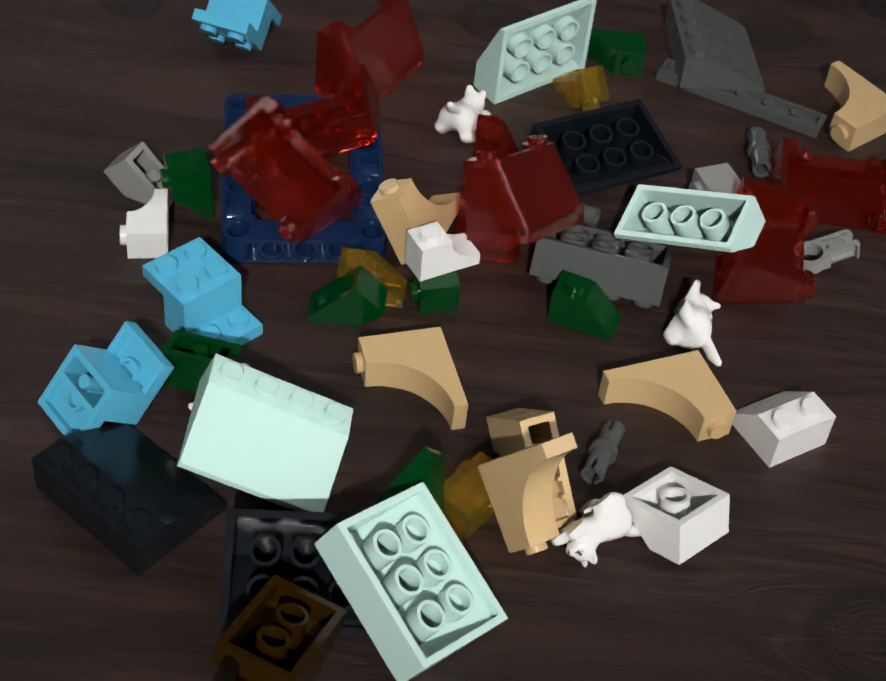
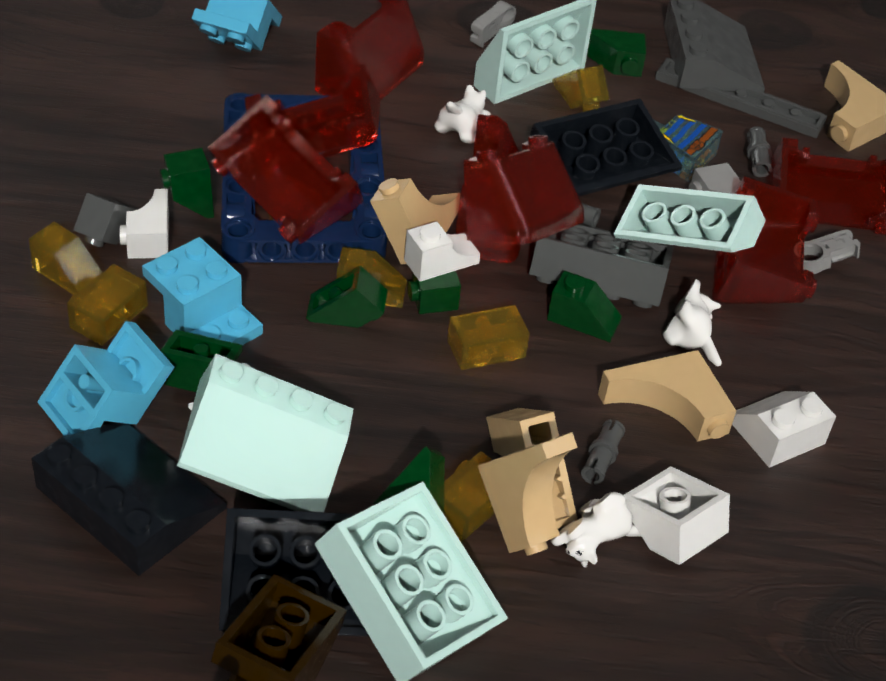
(62, 258): none -> clear yellow slope
(101, 220): none -> dark grey slope
(107, 304): none -> clear yellow brick
(137, 174): light grey slope -> none
(415, 363): tan arch -> none
(488, 337): none -> clear yellow brick
(490, 22): none -> light grey piece
(691, 142): none -> clear light blue torso

